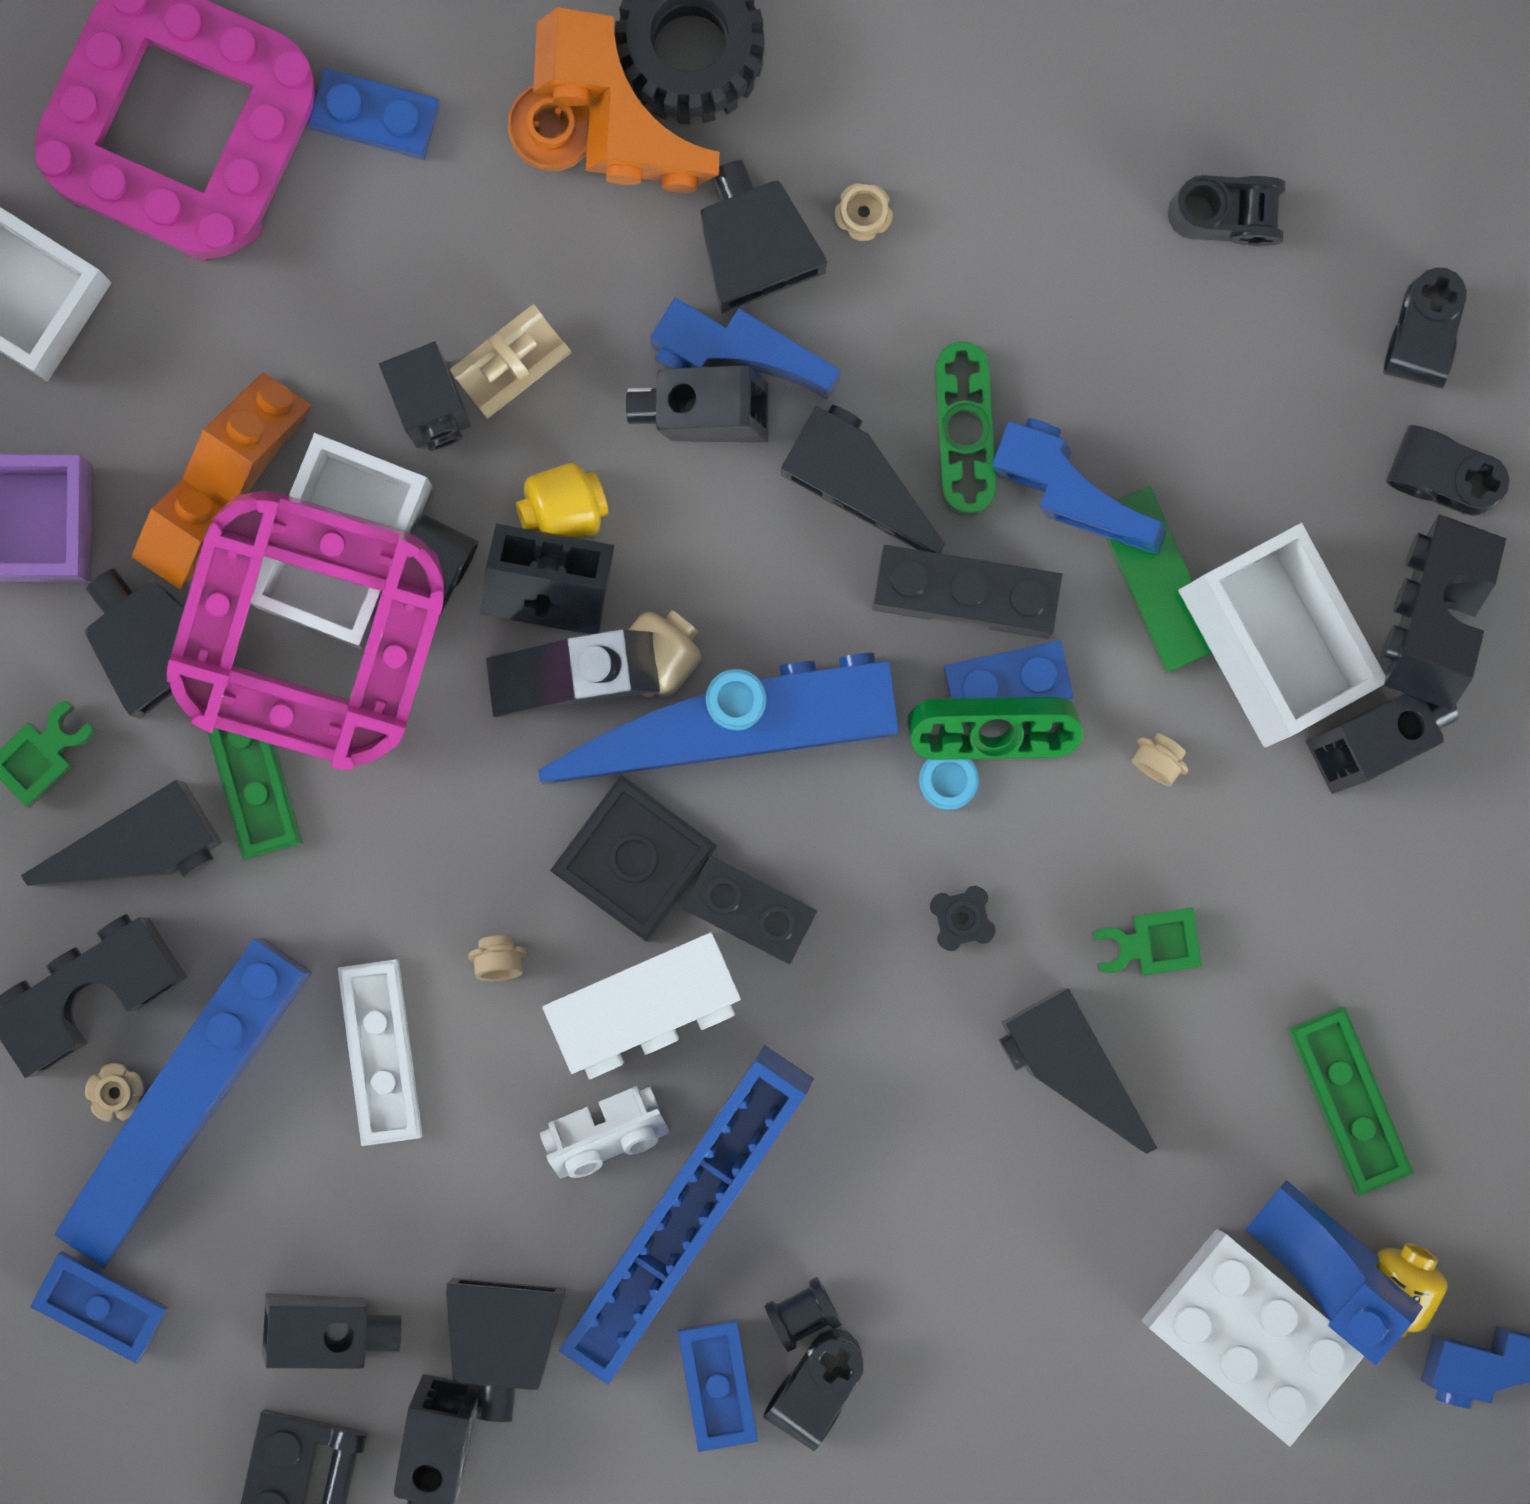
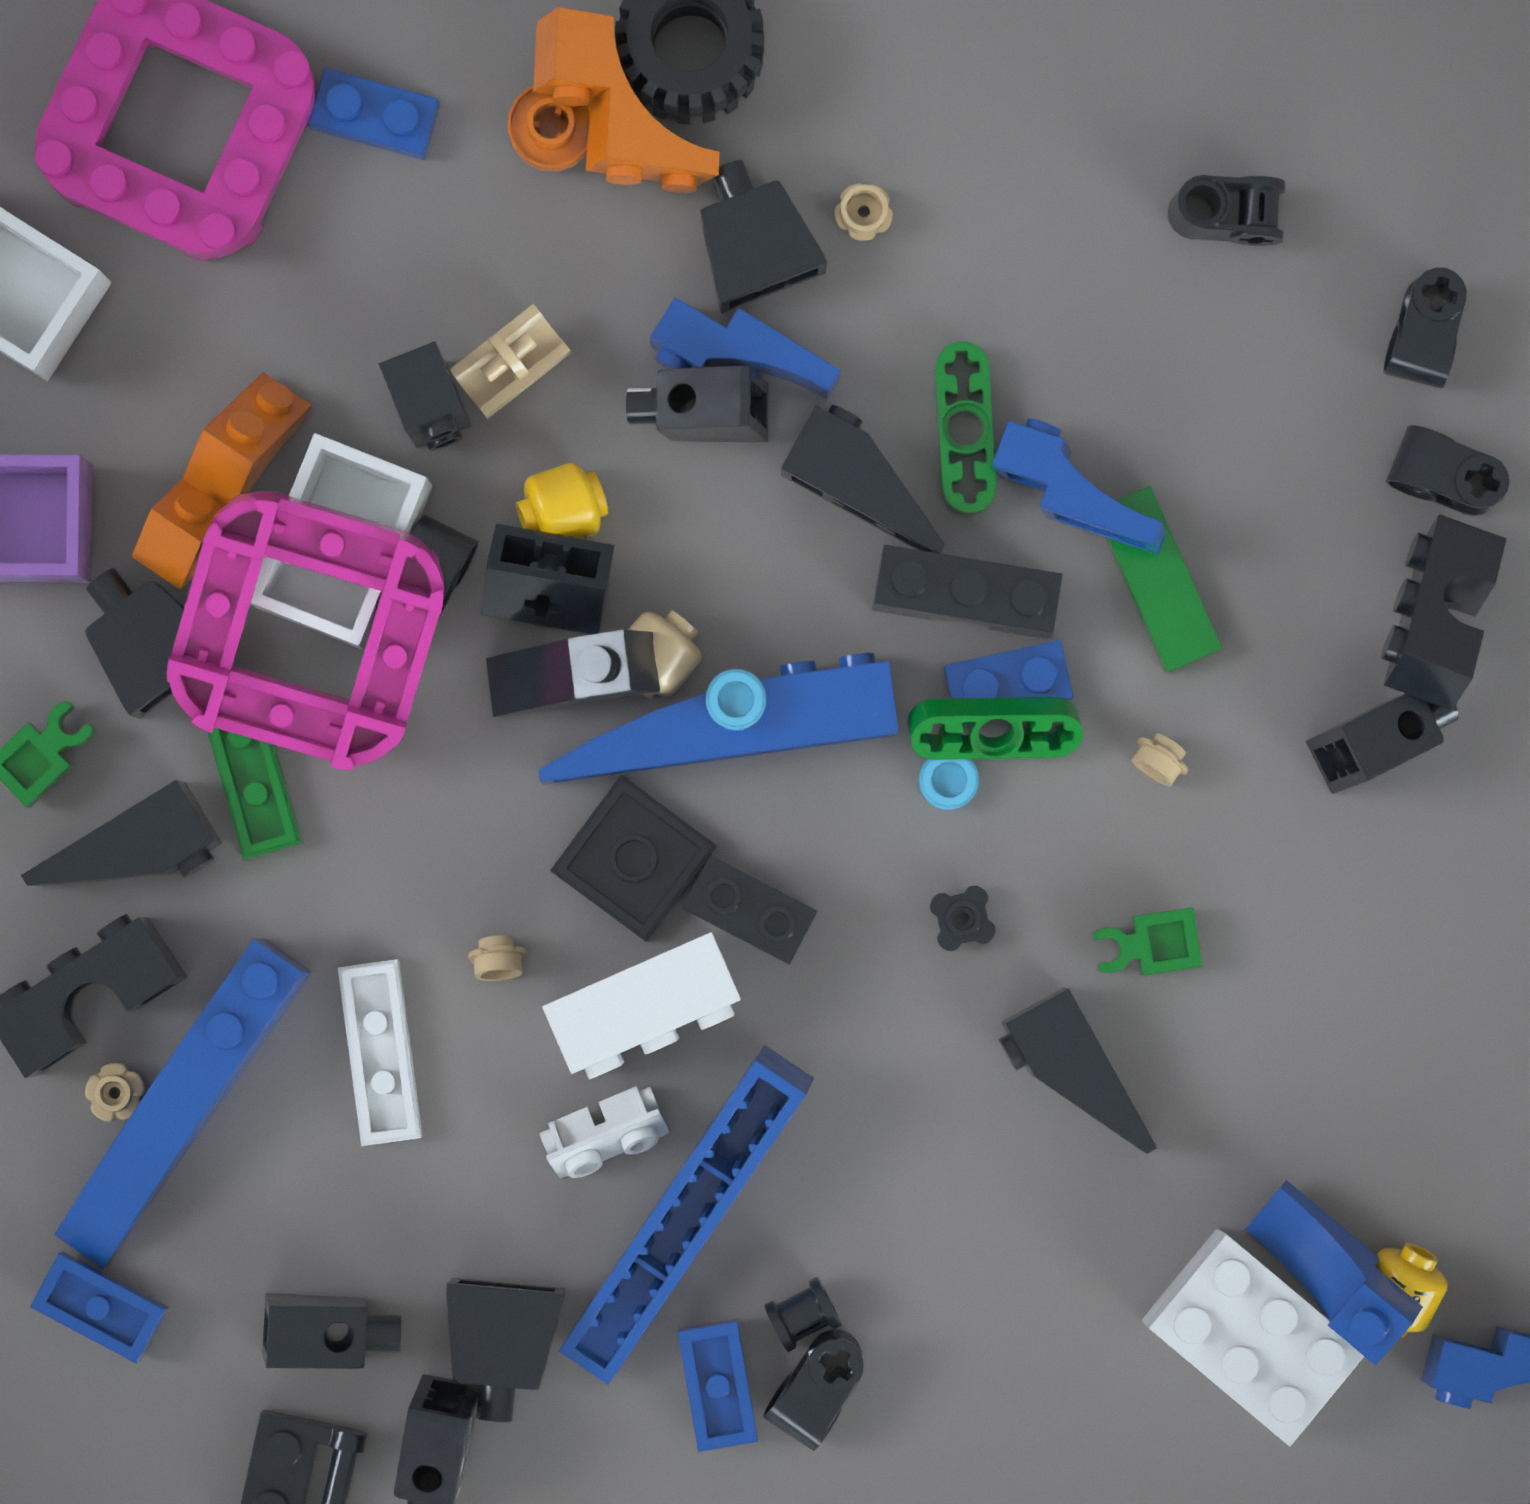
(1283, 635): white piece -> none
(1350, 1100): green tile -> none

